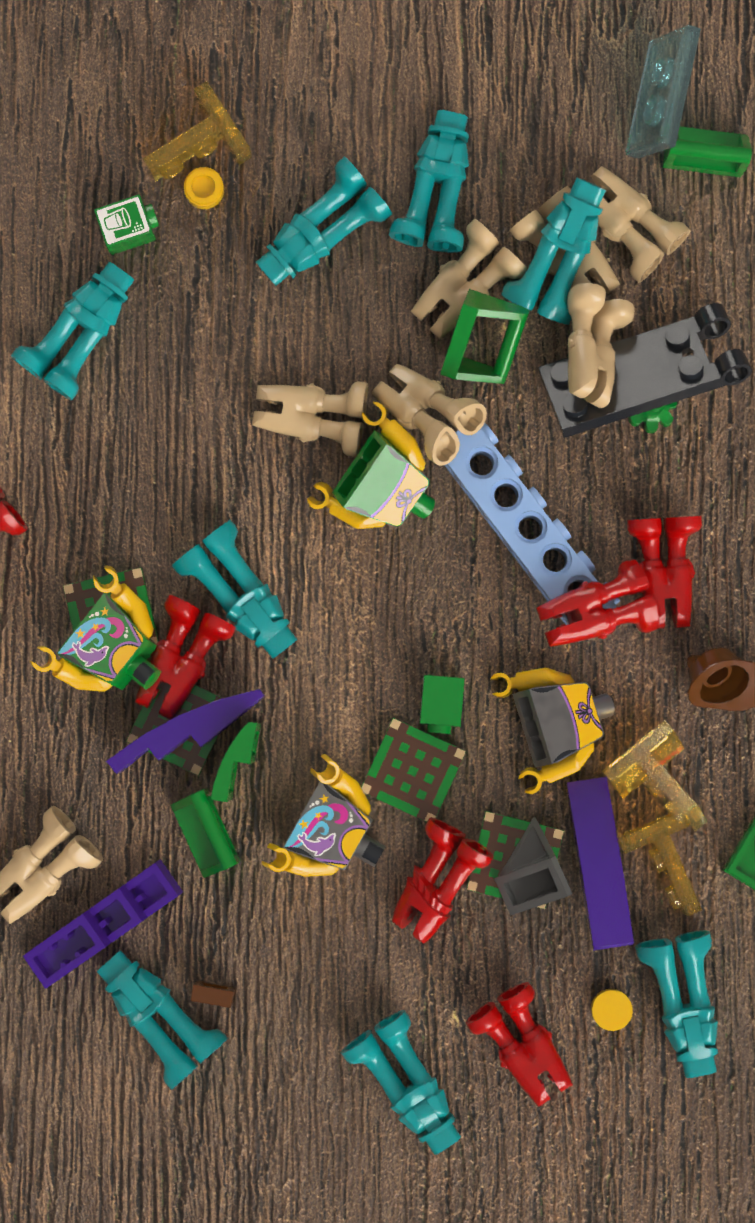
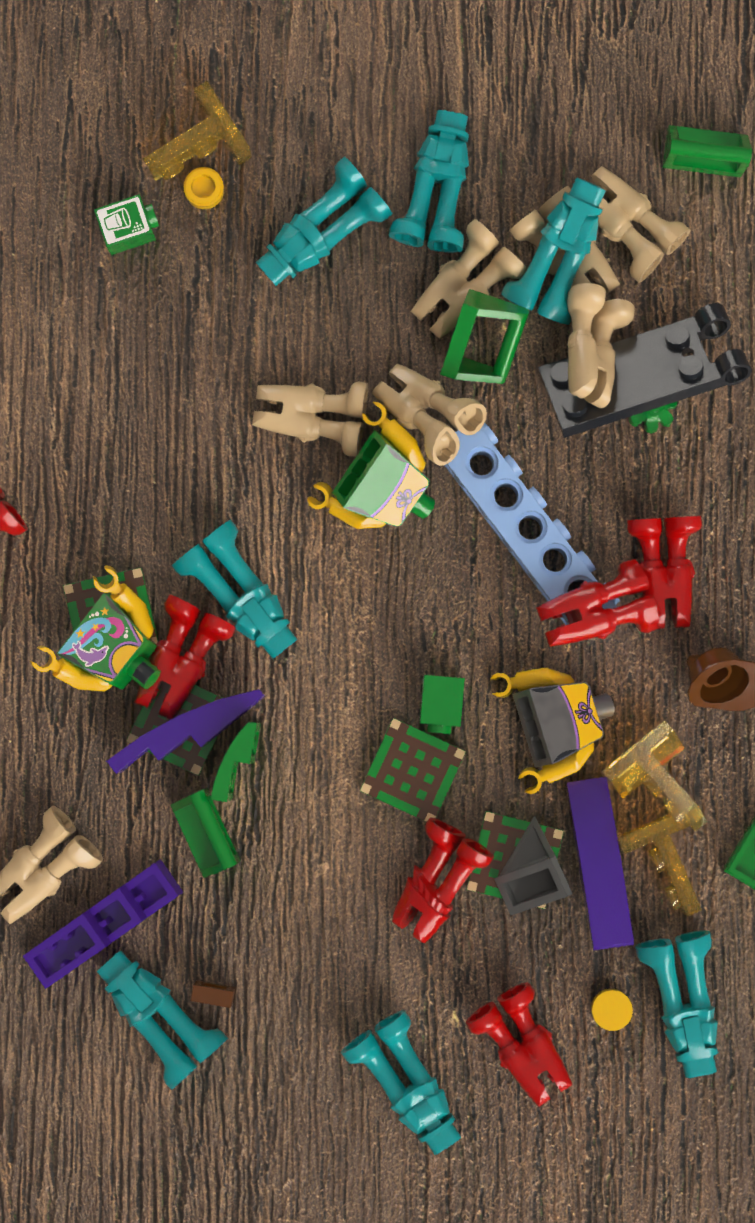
(93, 308): teal piece -> none
(329, 828): torso -> none
(662, 92): clear light blue tile -> none

